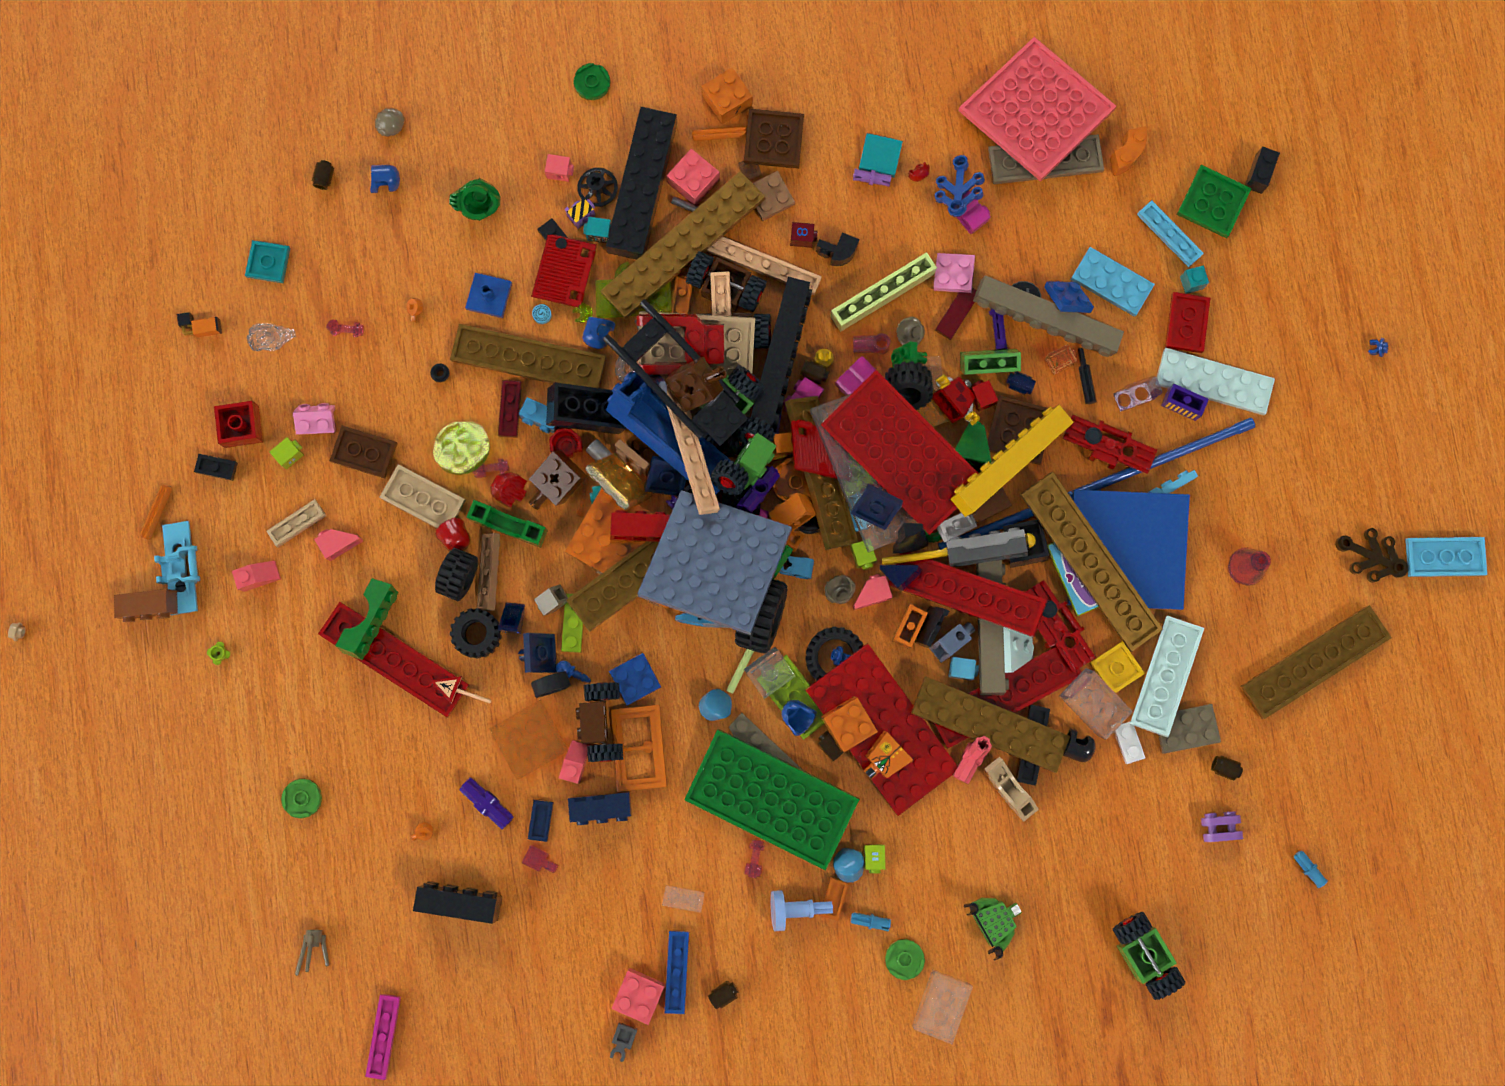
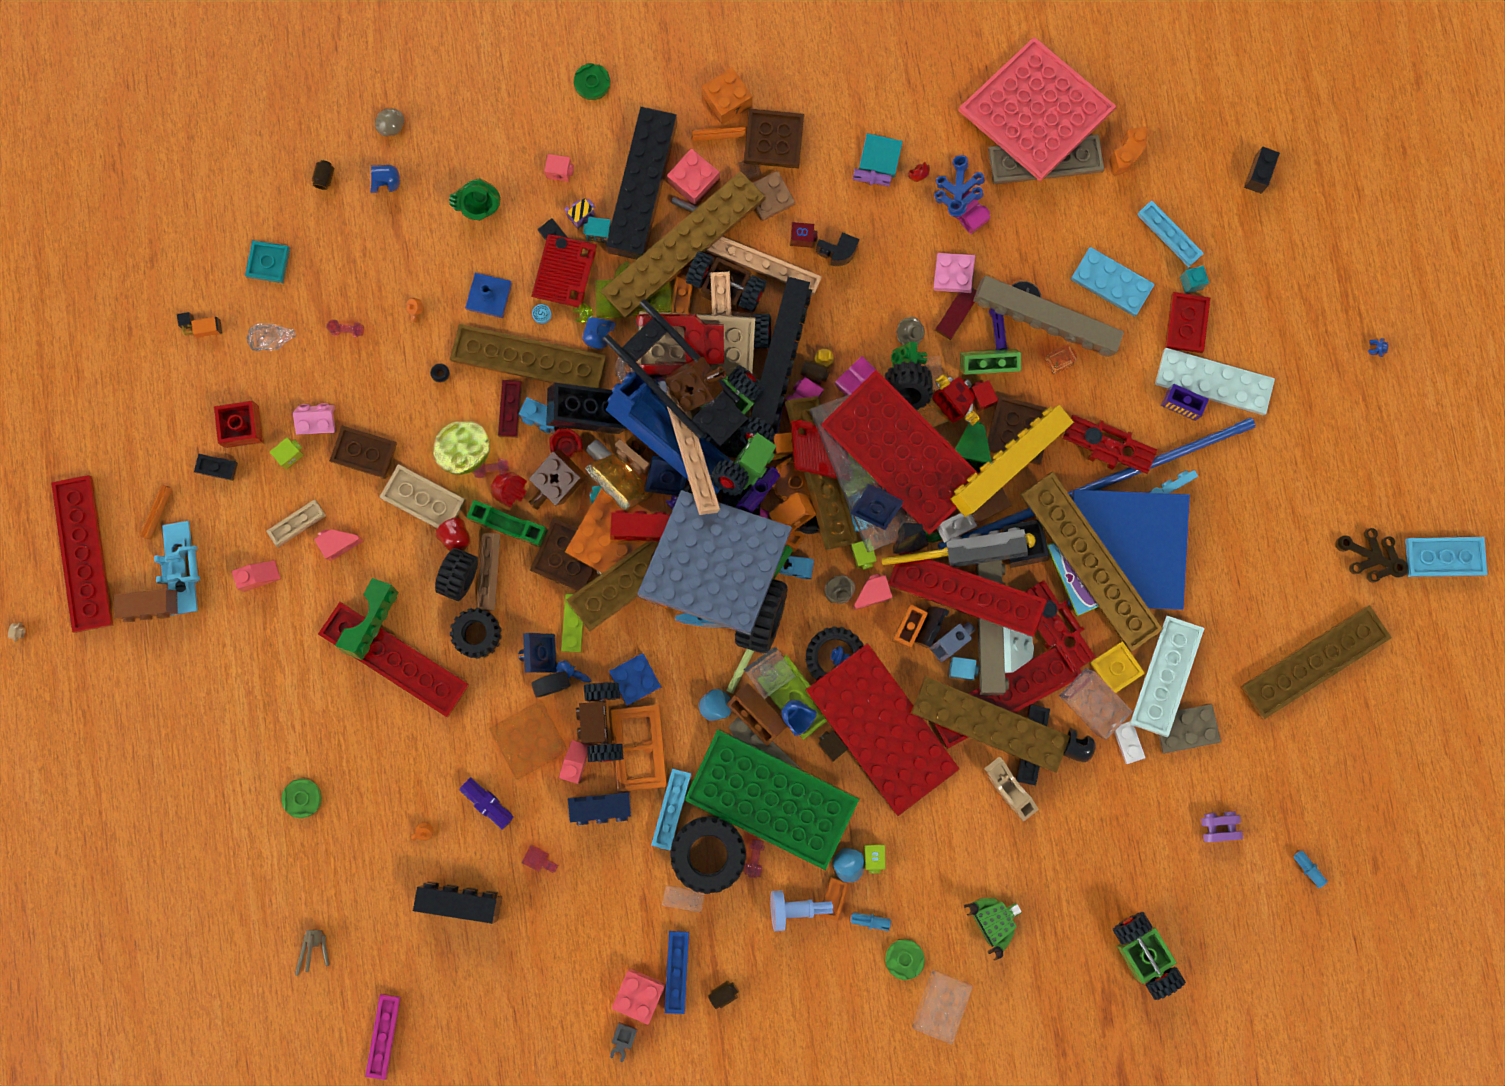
(82, 554): none -> red plate
(212, 653): lime plate -> none
(449, 687): piece -> none
(512, 618): clear blue slope -> none
(540, 820): dark blue tile -> none
(551, 600): brick -> none
(555, 563): none -> reddish brown plate
(597, 185): black wheel -> none
(671, 809): none -> medium azure plate
(681, 855): none -> black tyre
(757, 714): none -> dark orange brick
(849, 724): orange brick -> none
(868, 344): clear pink piece -> none
(883, 292): yellowish green brick -> none
(886, 757): orange torso -> none
(901, 574): clear blue slope -> none
(972, 758): coral piece -> none
(1020, 382): clear blue brick -> none
(1068, 296): blue plate -> none
(1086, 379): black axle -> none
(1150, 384): piece -> none
(1214, 201): green plate -> none
(1227, 767): dark brown brick -> none
(1248, 566): clear pink cone -> none

